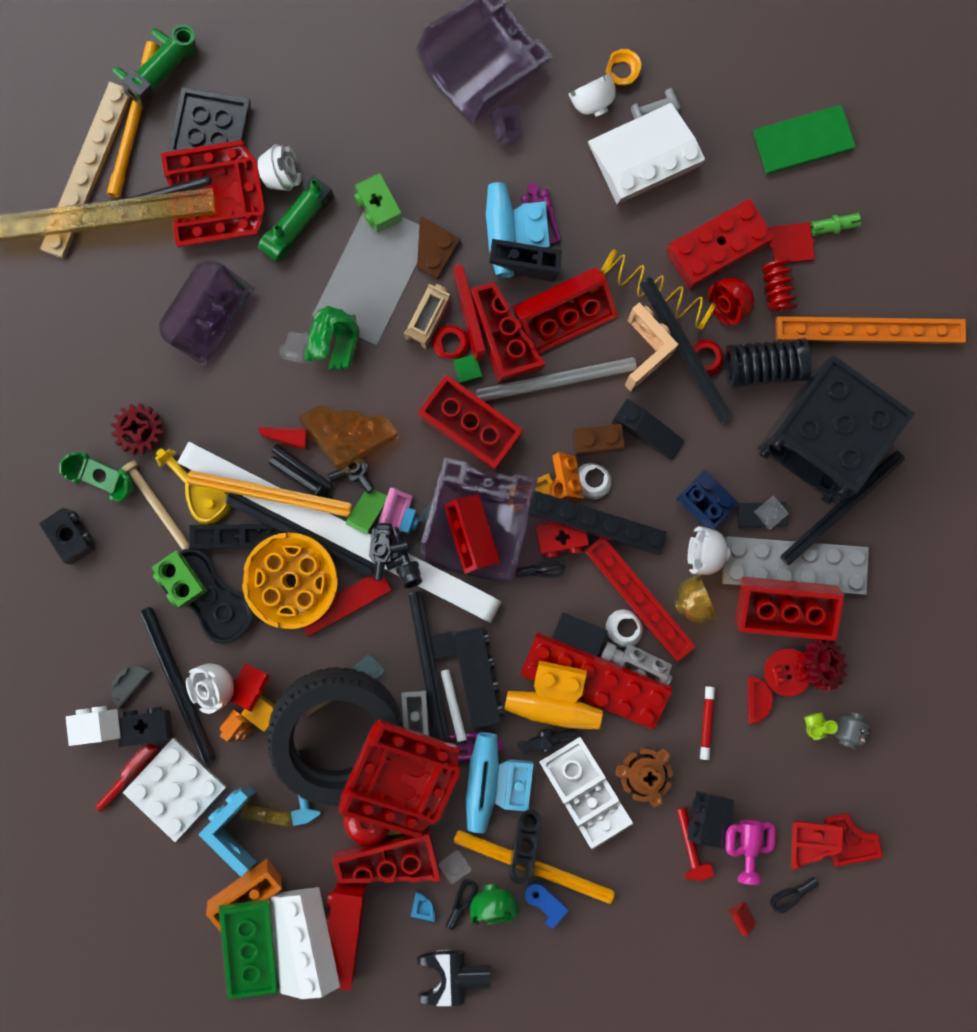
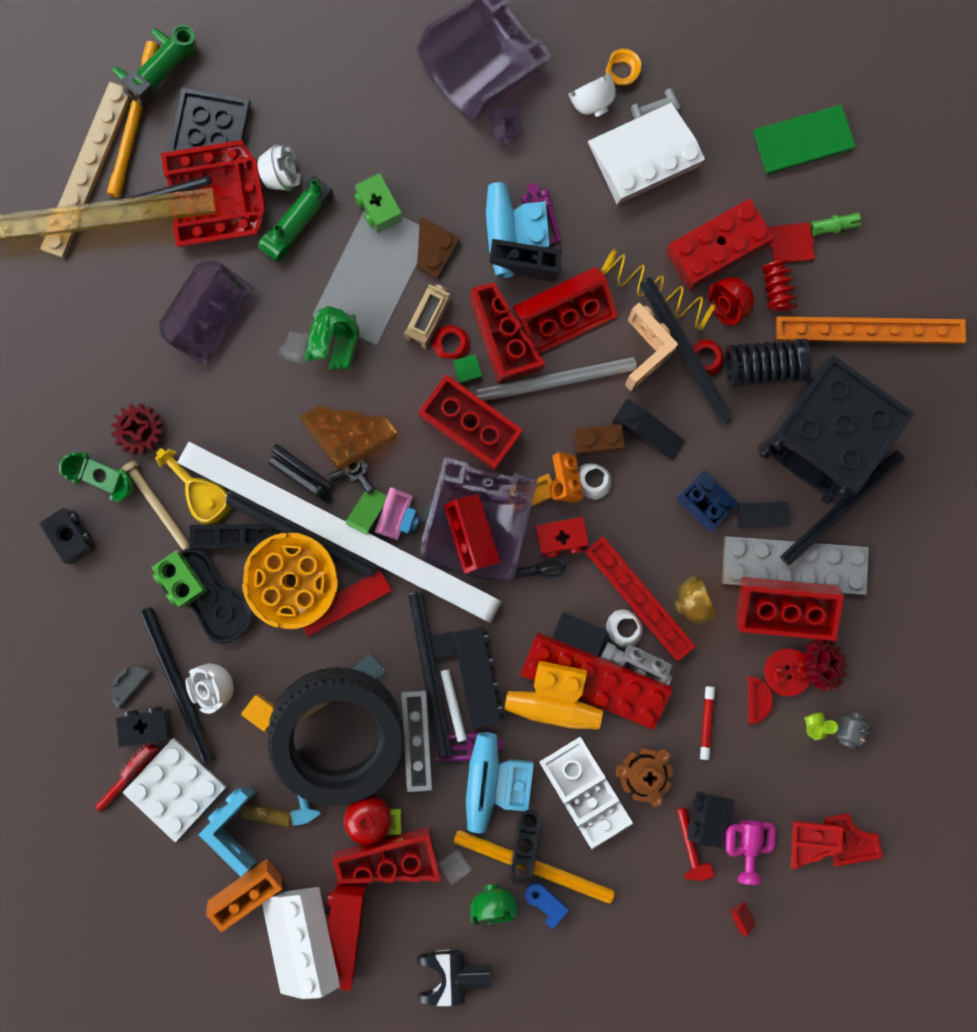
(94, 726): white brick -> none
(236, 727): orange plate -> none
(248, 949): green tile -> none
(249, 687): red piece -> none
(269, 493): light orange axle -> none
(290, 436): red slope -> none
(382, 549): black piece -> none
(400, 780): red wedge -> none
(407, 570): black piece -> none
(423, 908): dark azure tile -> none
(457, 911): black piece -> none
(468, 312): red tile -> none
(547, 740): black piece -> none
(596, 523): black plate -> none
(707, 551): white cylinder -> none
(771, 512): clear plate -> none
(801, 890): black piece -> none

